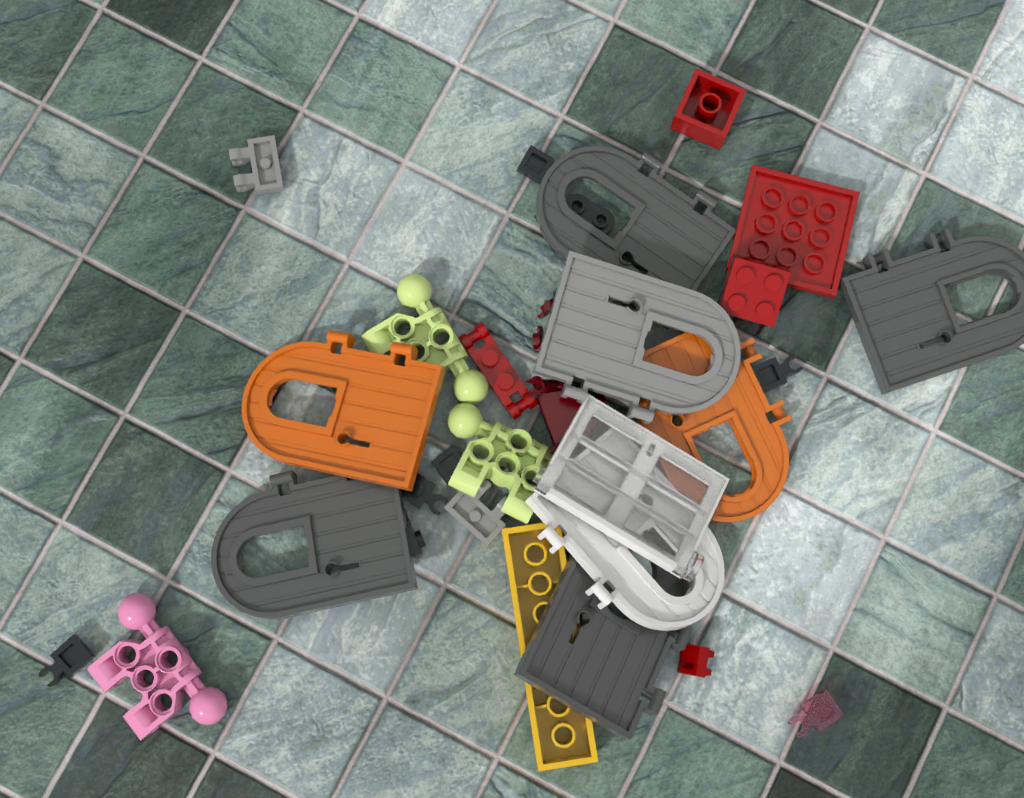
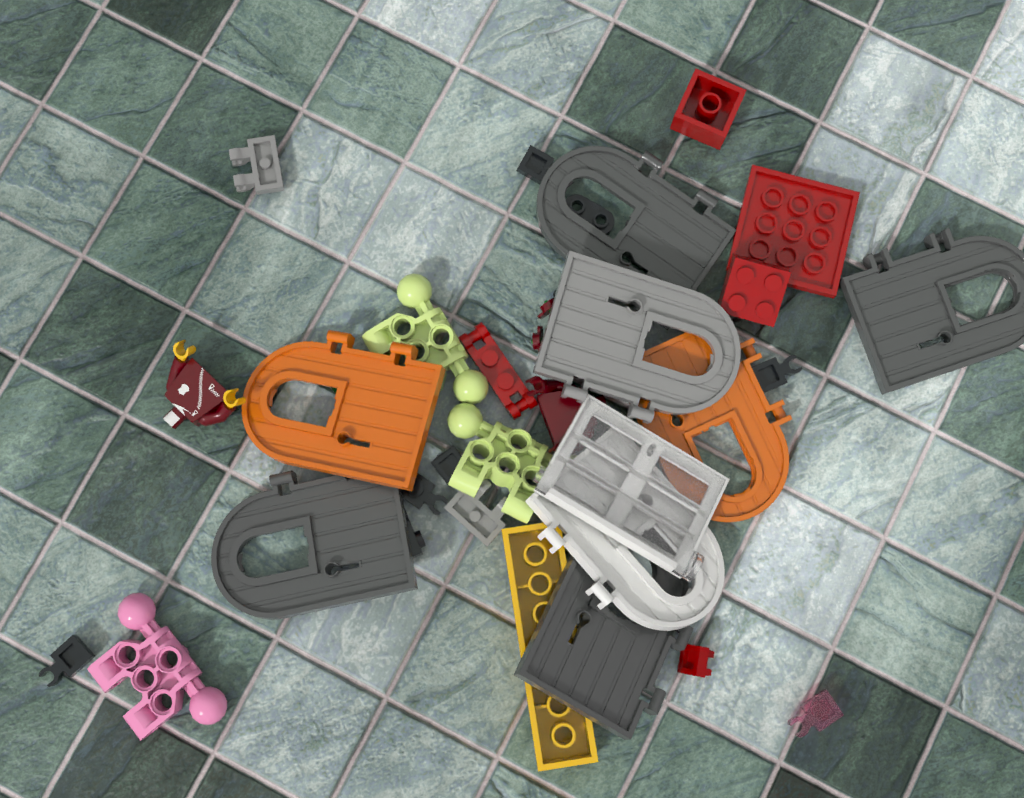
(196, 392): none -> dark red torso

